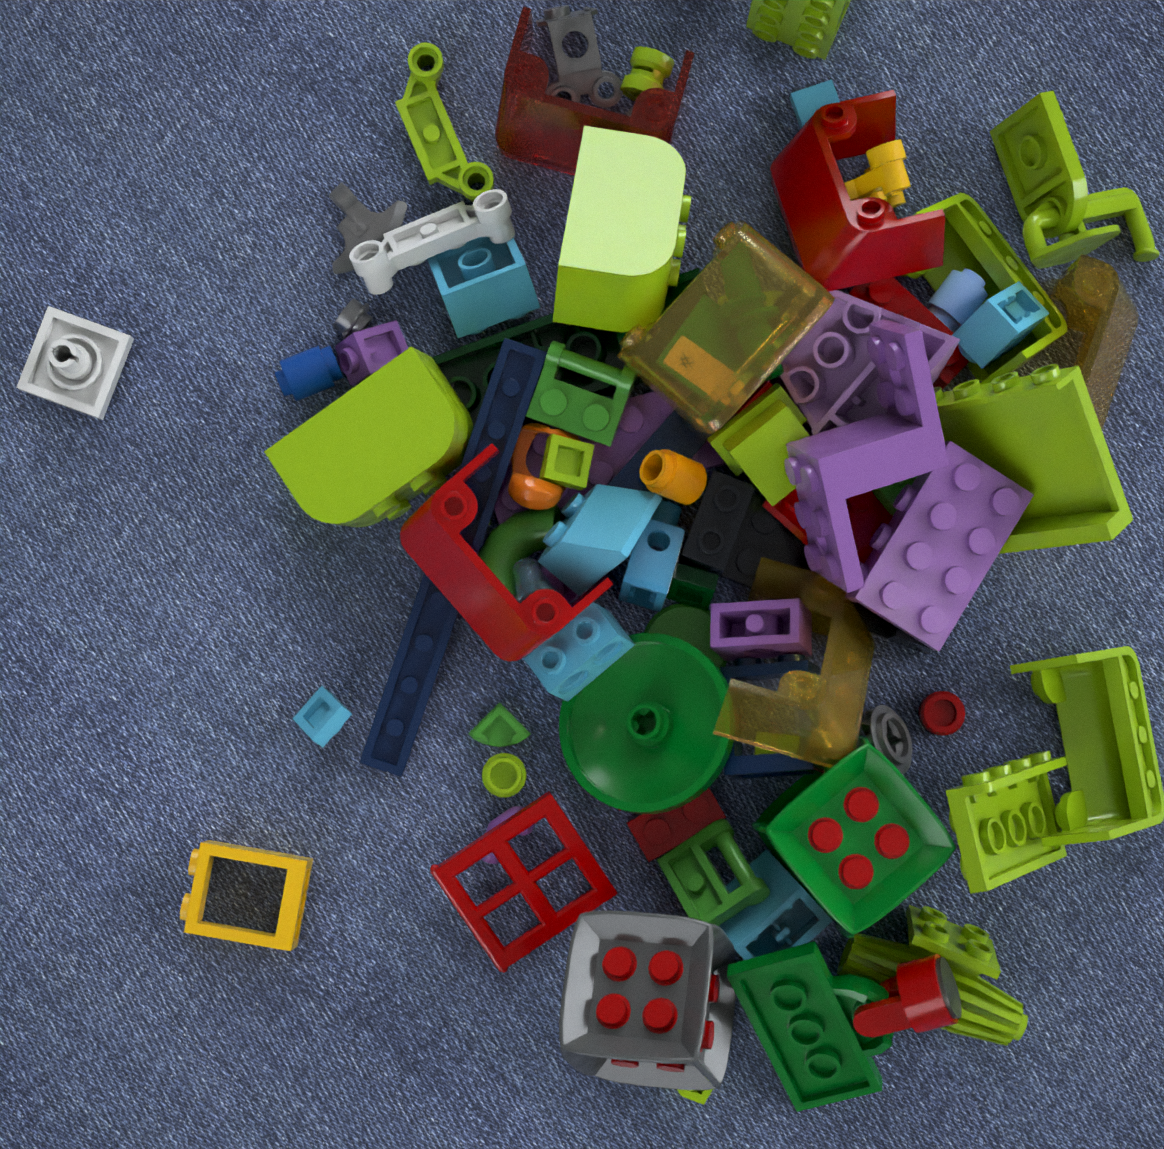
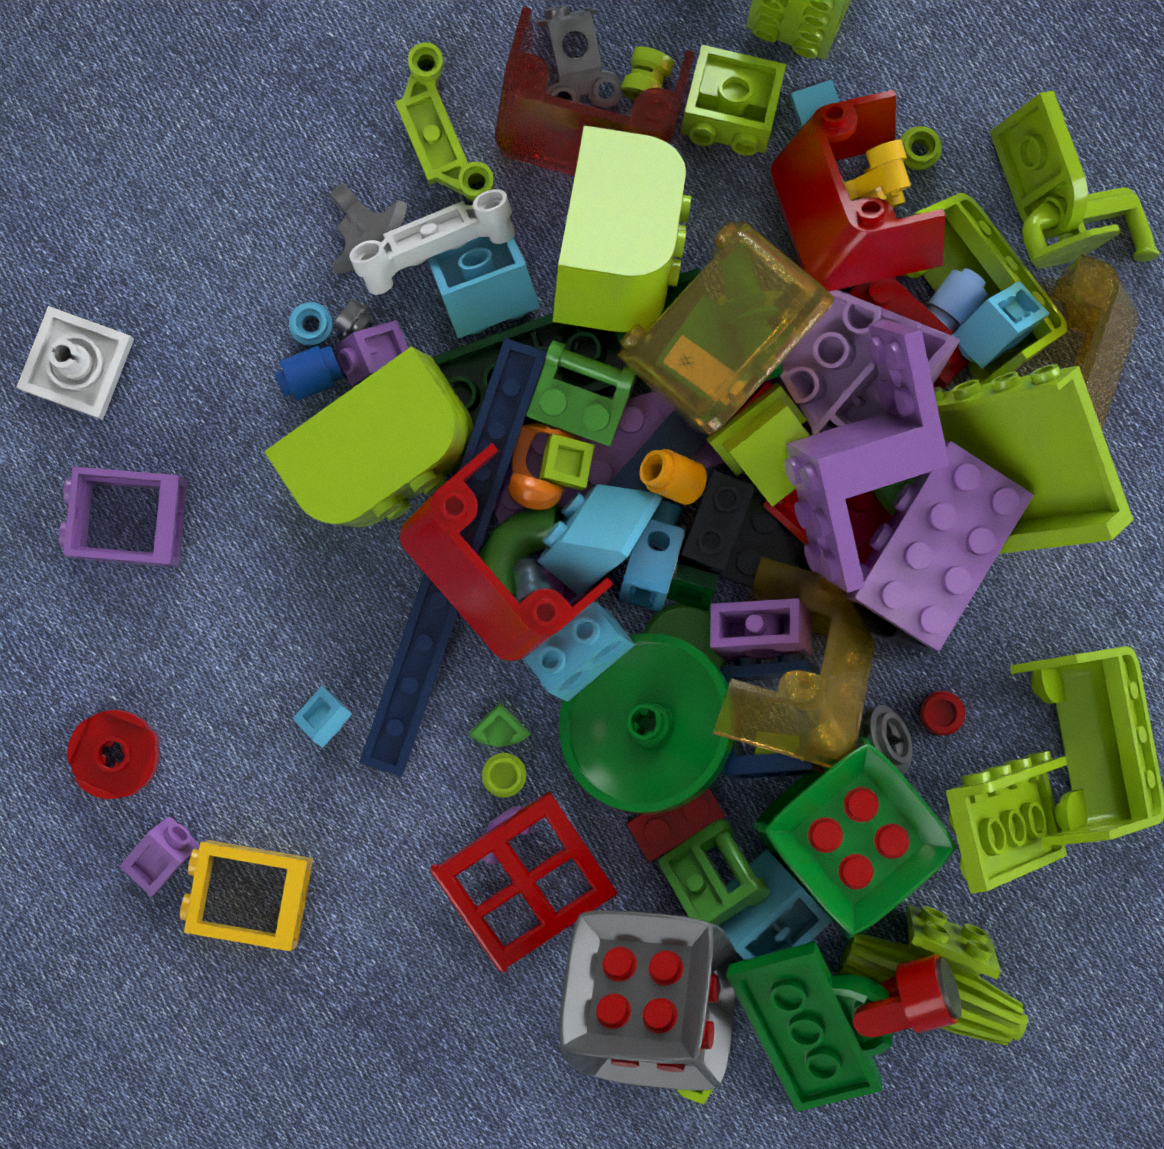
(90, 764): none -> red plate
(159, 855): none -> medium lavender bracket
(169, 522): none -> medium lavender window
(301, 315): none -> medium azure plate
(732, 100): none -> lime plate
(926, 137): none -> lime plate

